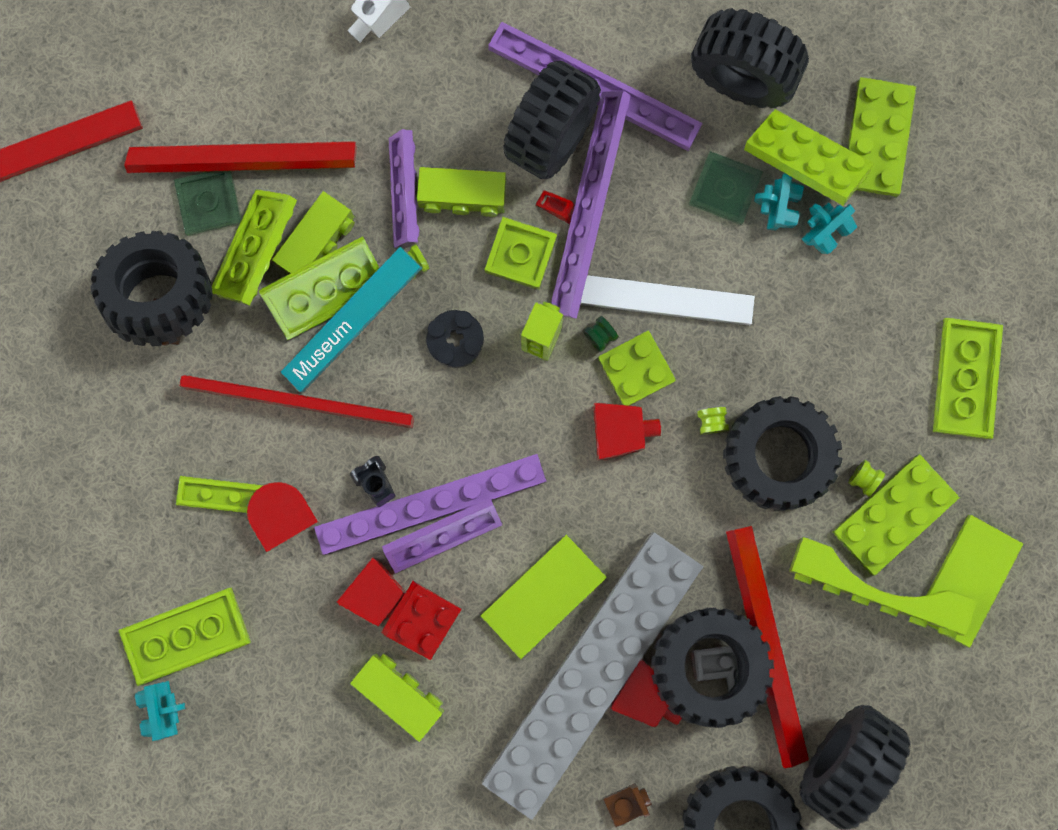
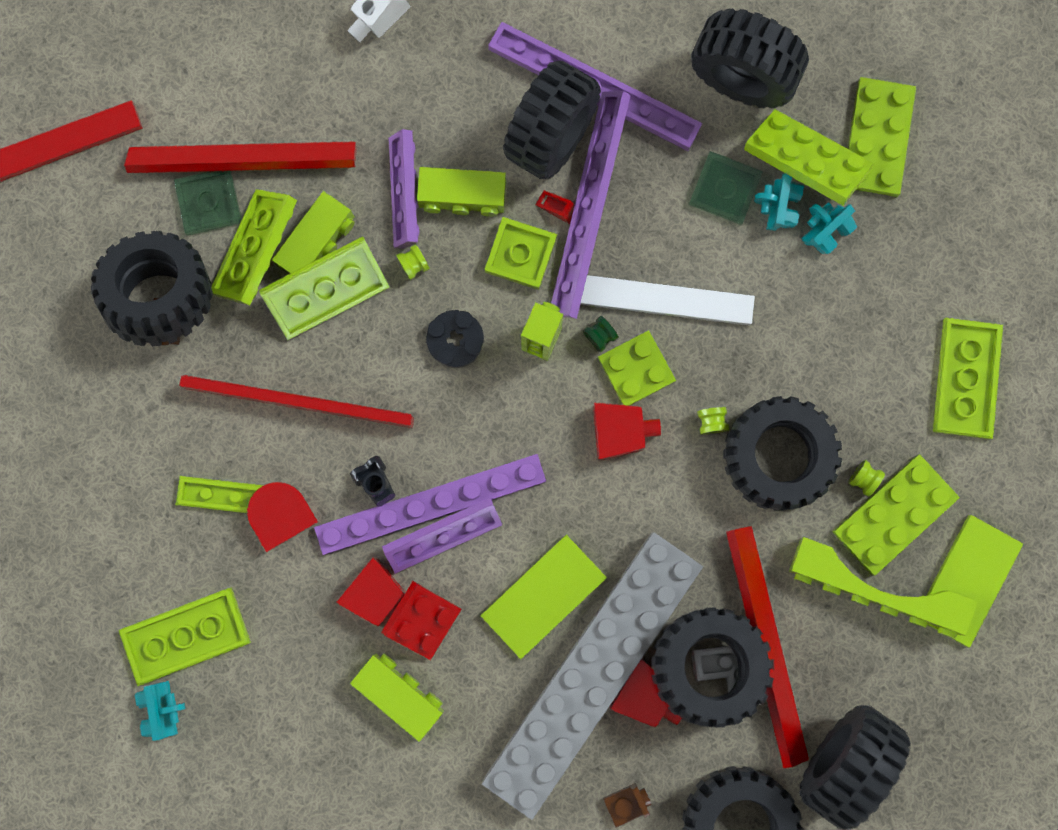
(351, 319): teal tile -> none

